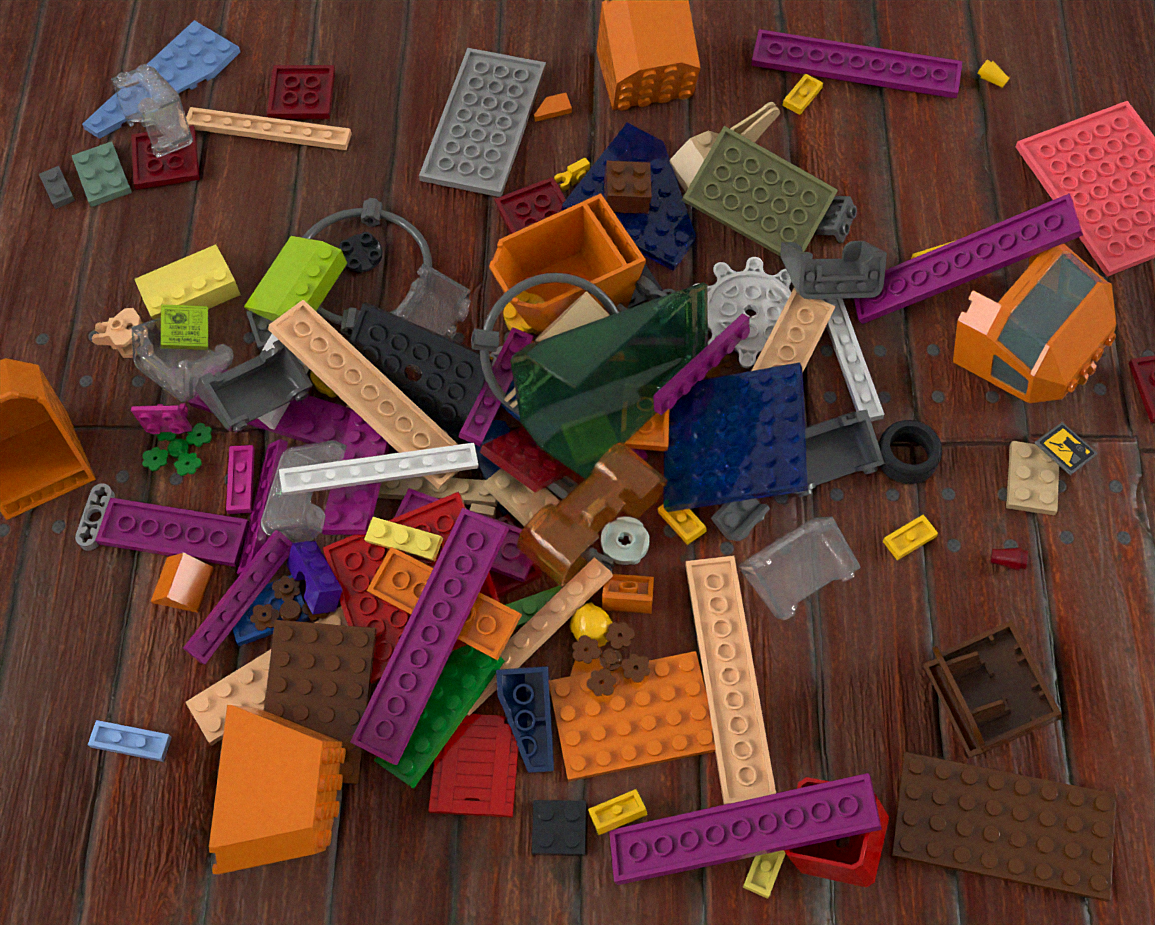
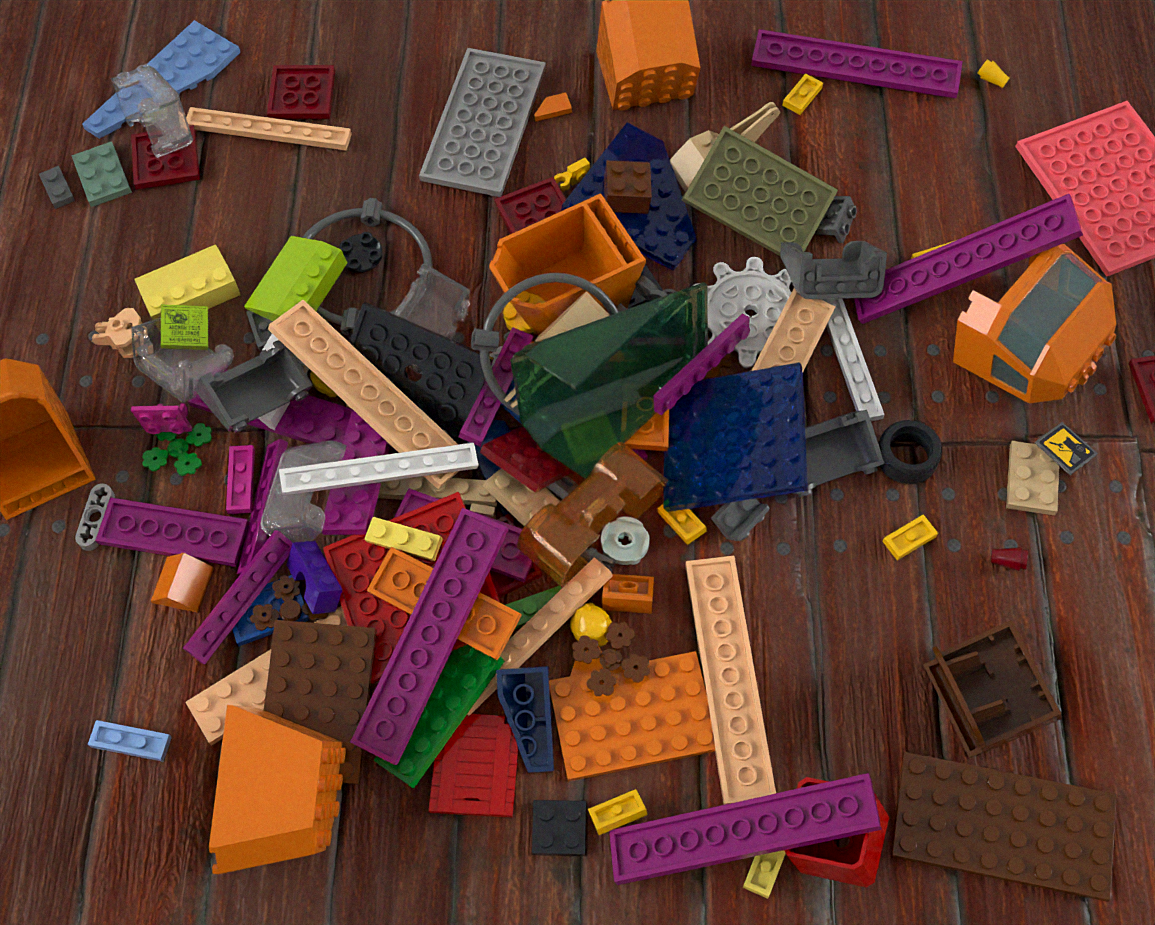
(800, 565): clear windscreen -> none

